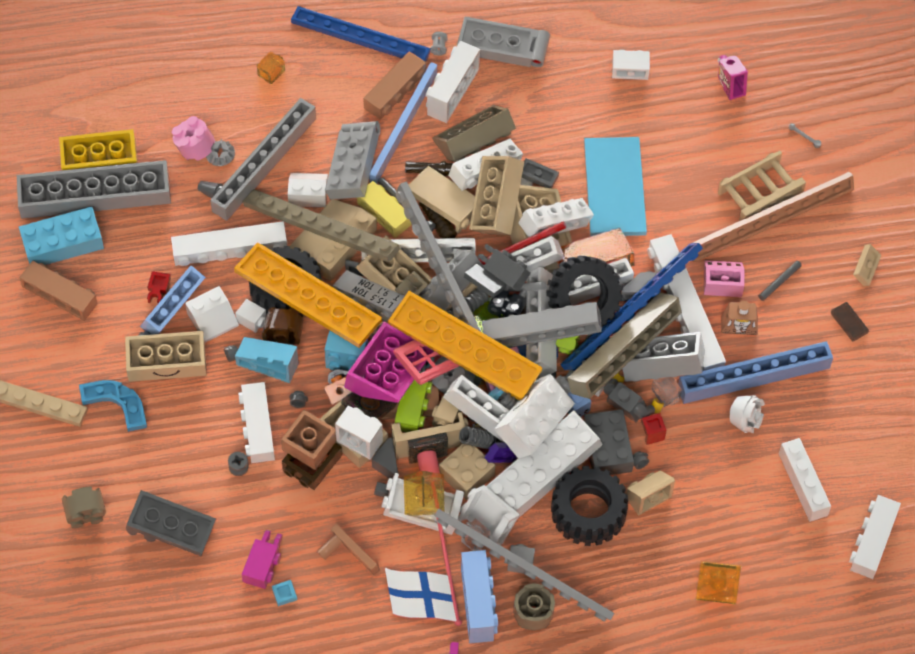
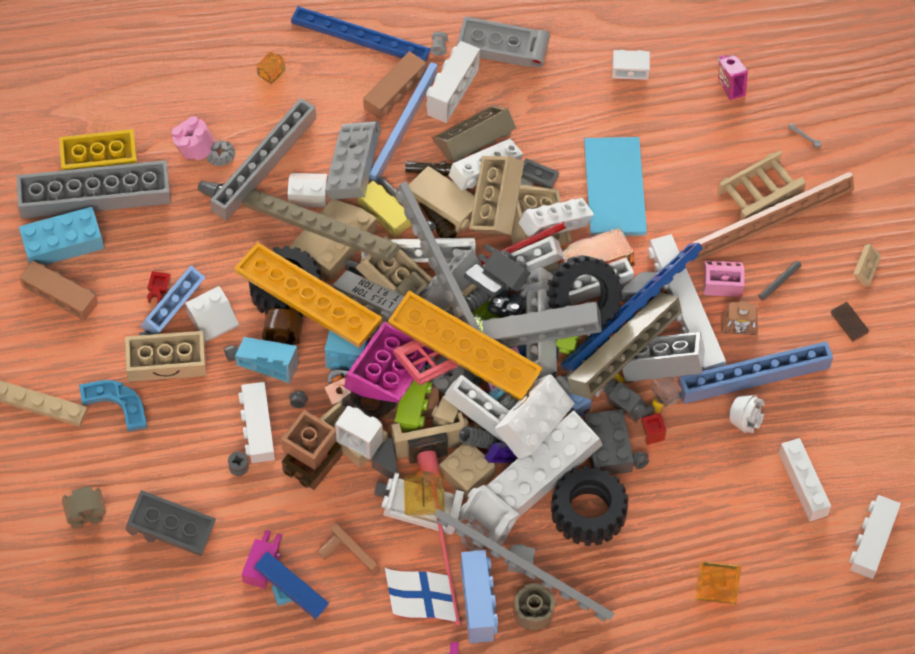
(226, 243): white brick -> none
(251, 315): white brick -> none
(291, 585): none -> blue tile
(650, 491): tan slope -> none

